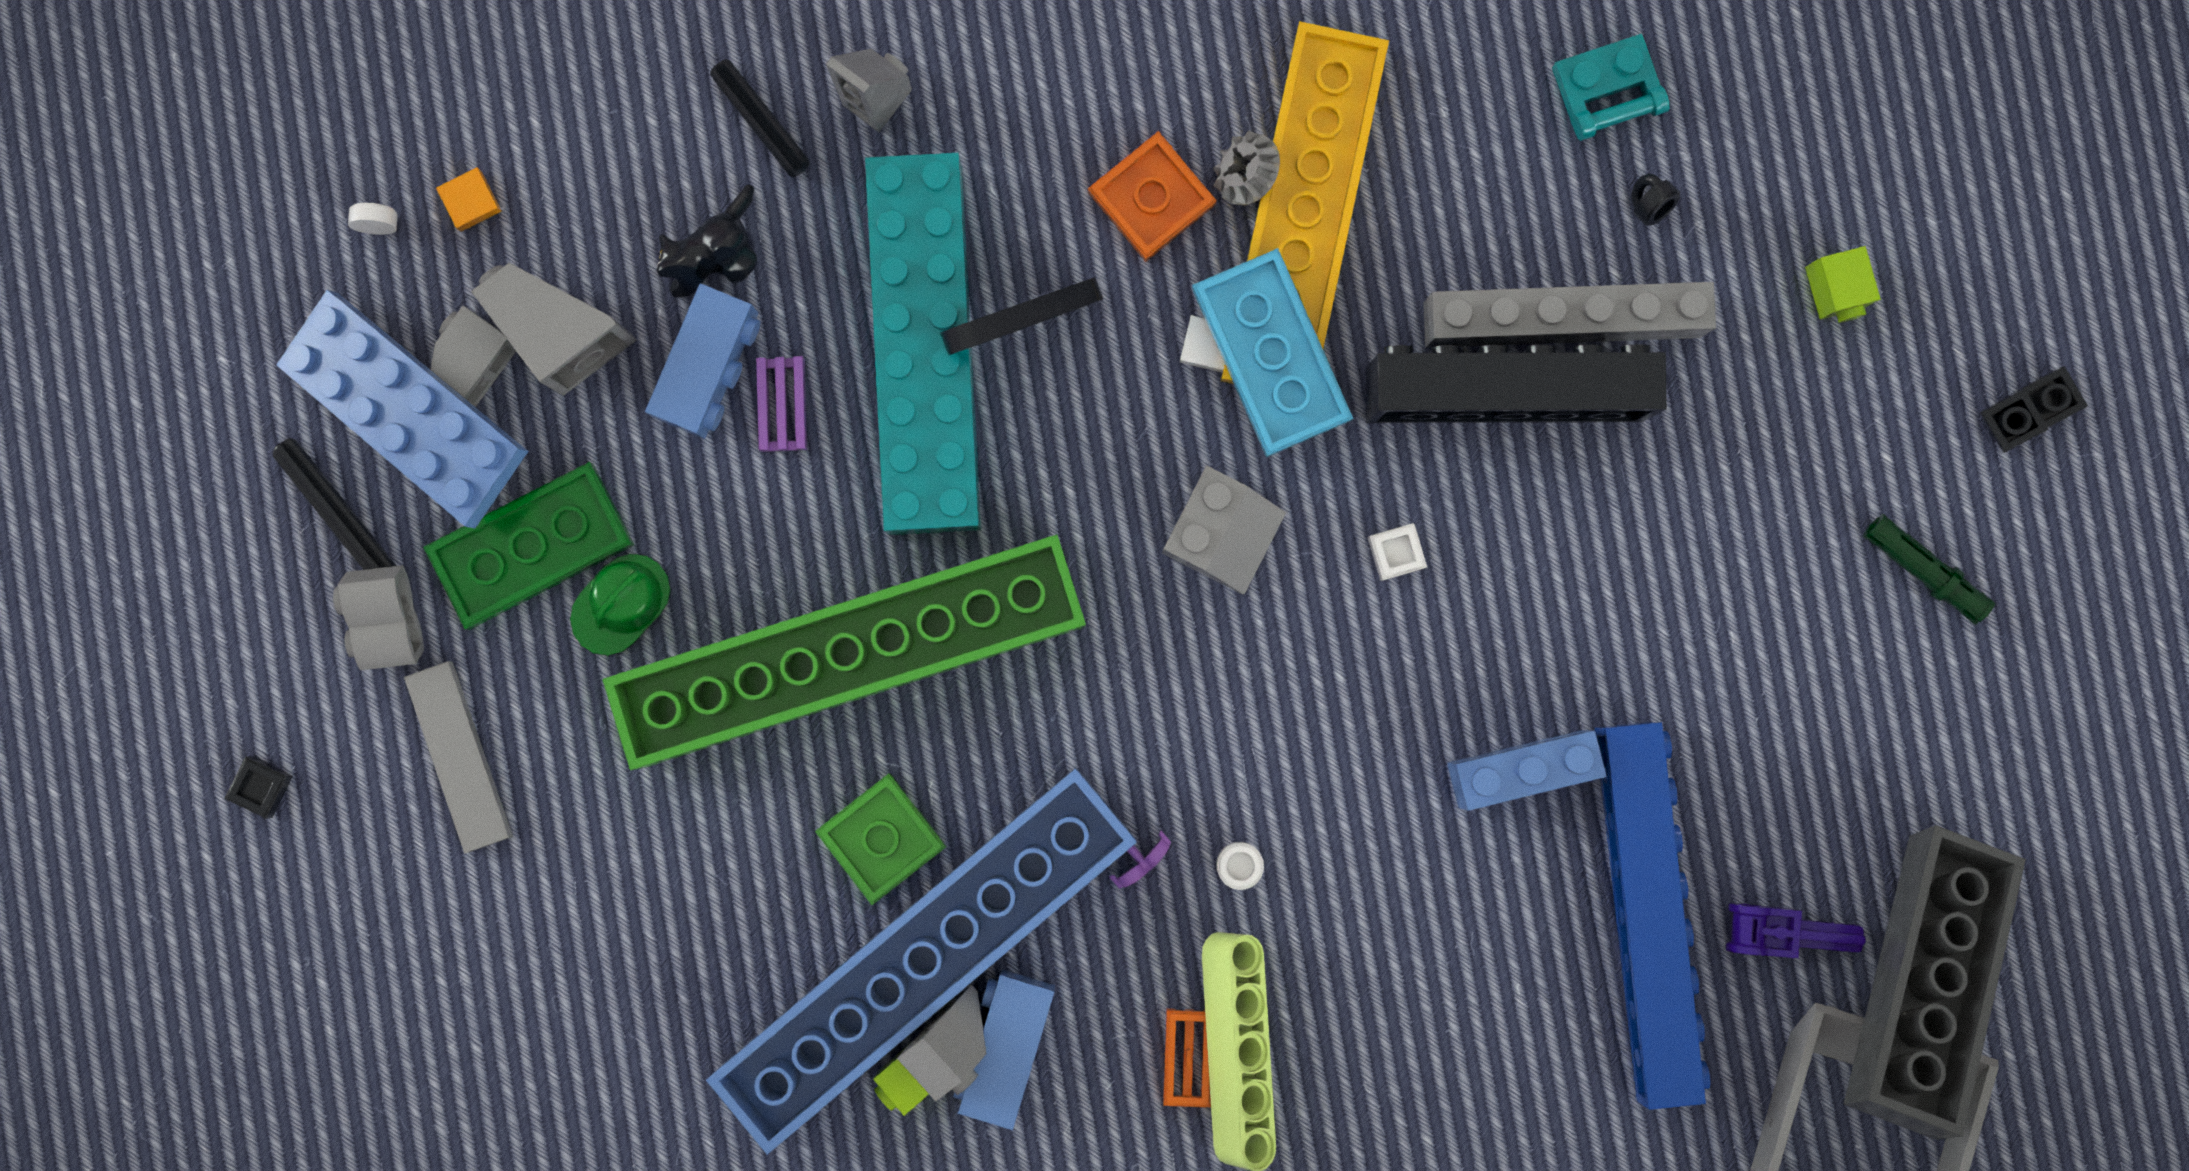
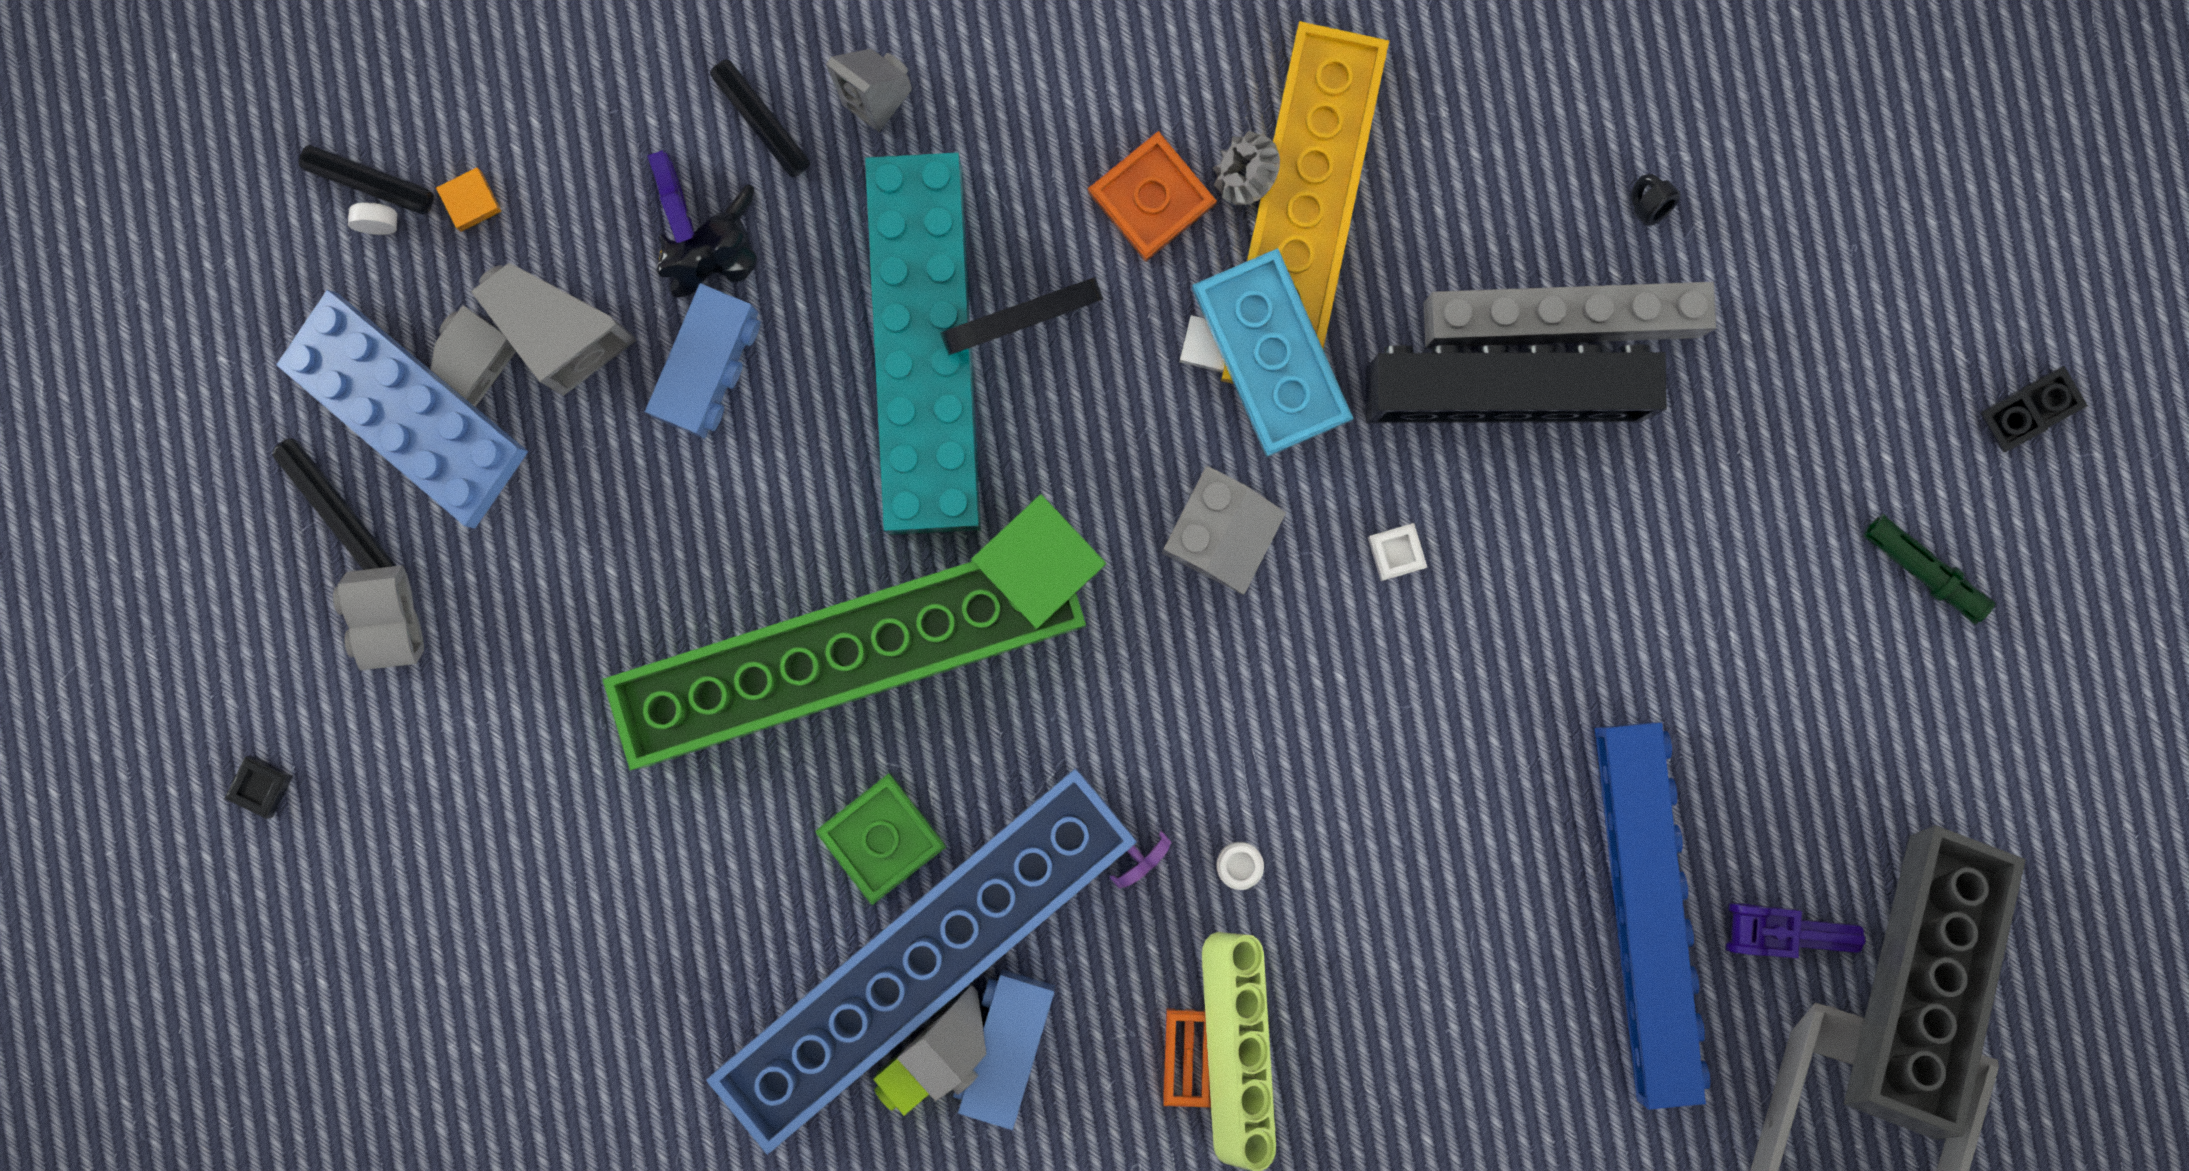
(366, 179): none -> black axle
(458, 757): light grey tile -> none
(529, 546): green tile -> none
(619, 604): green piece -> none
(671, 196): none -> dark purple tile
(780, 365): medium lavender tile -> none
(1038, 561): none -> bright green tile
(1526, 769): medium blue brick -> none
(1605, 73): teal plate -> none
(1843, 284): lime brick -> none

